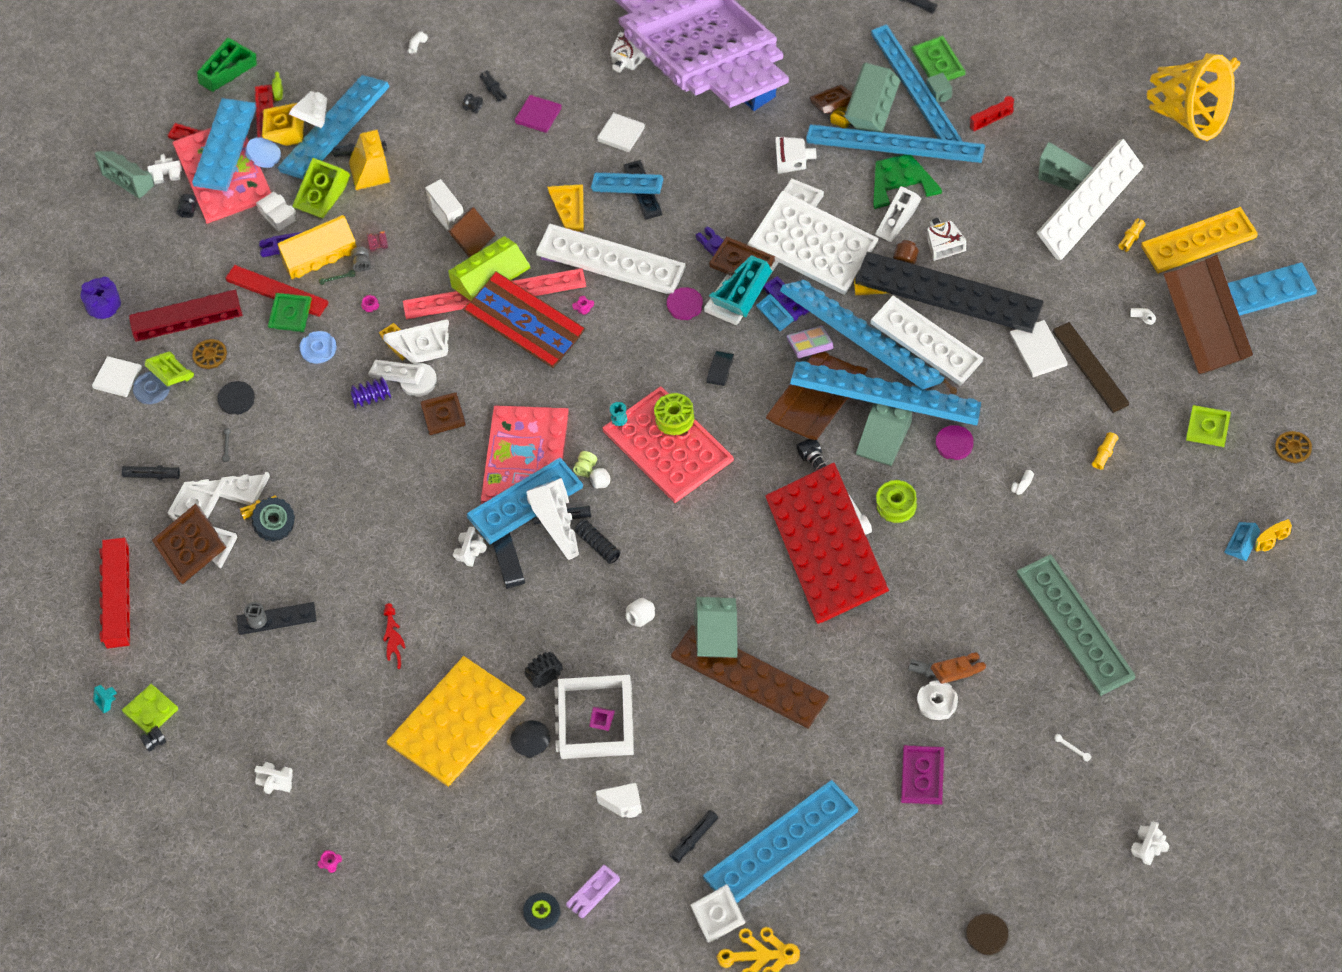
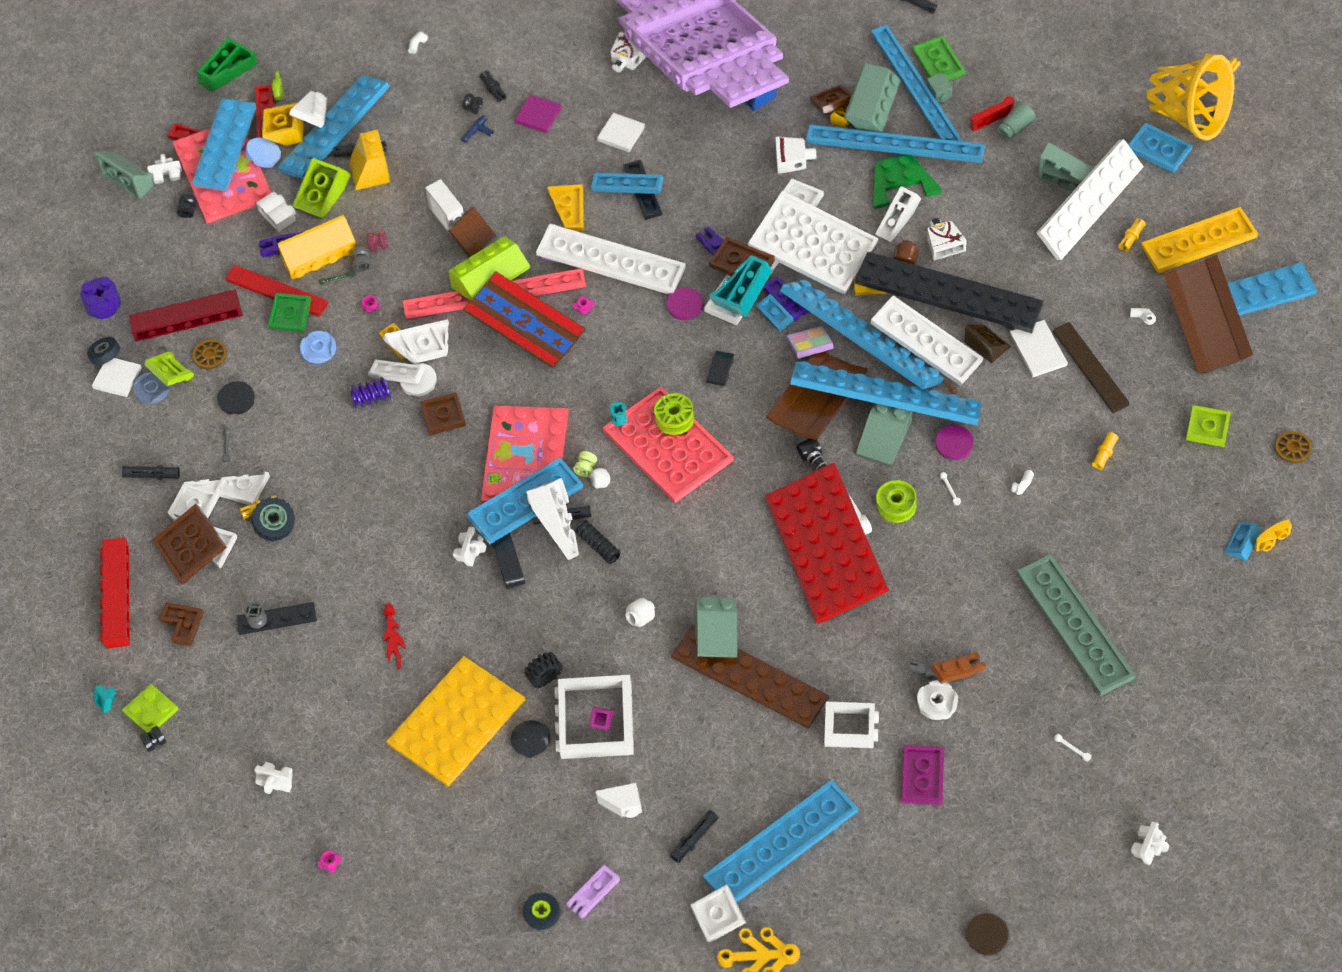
(103, 350): none -> black bush
(186, 620): none -> reddish brown plate
(478, 125): none -> dark blue piece
(850, 740): none -> white window
(956, 501): none -> white hinge
(985, 342): none -> dark brown slope
(1016, 120): none -> sand green plant
(1160, 147): none -> dark azure plate

